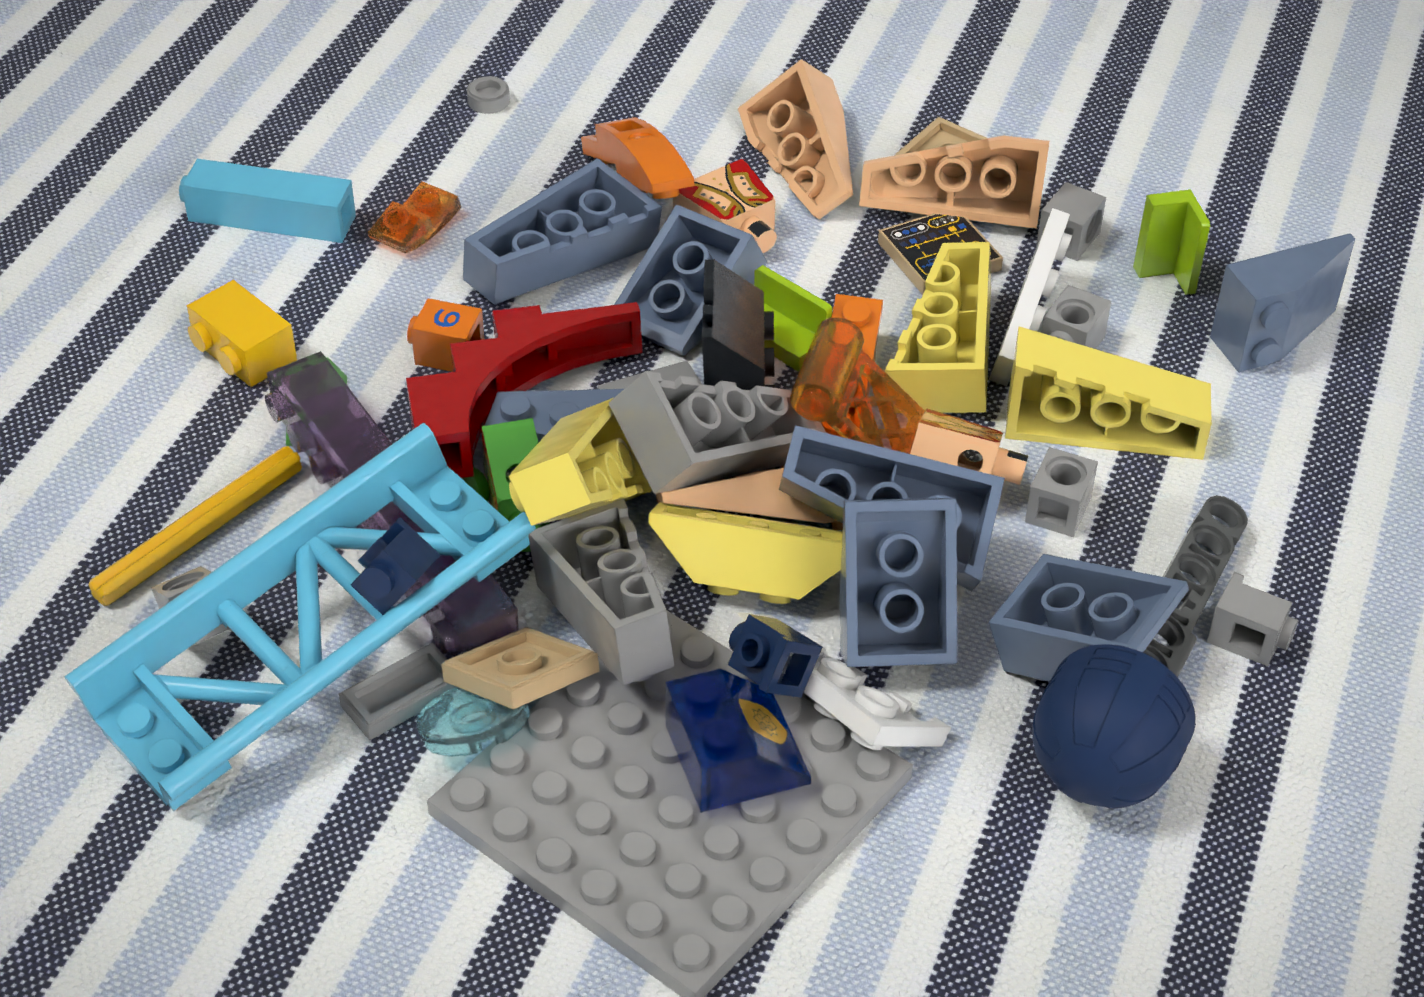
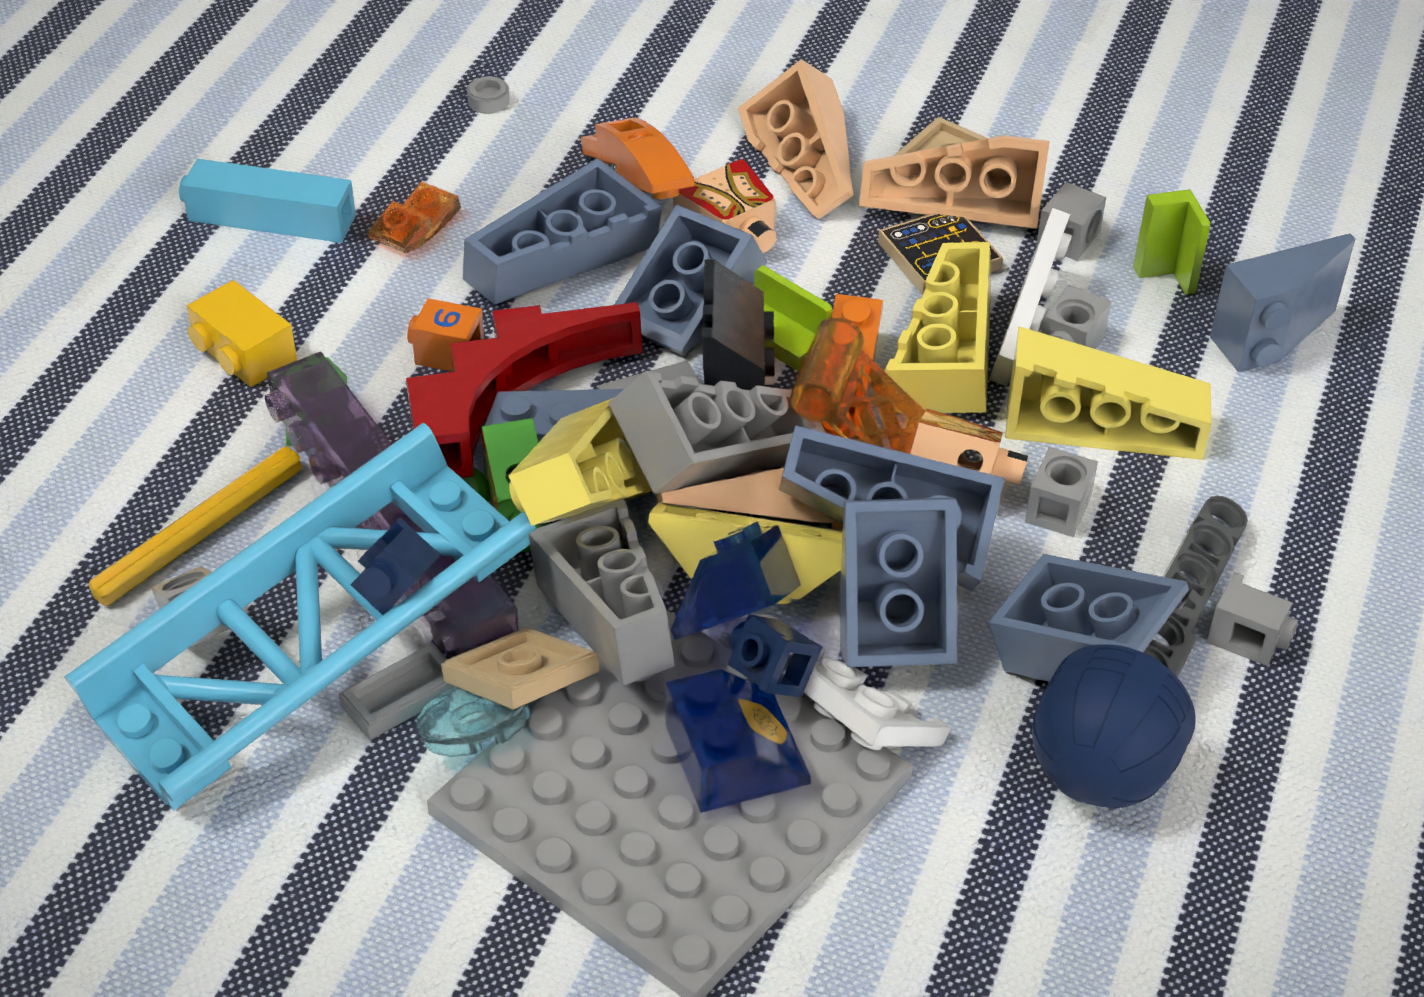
(737, 579): none -> clear blue slope

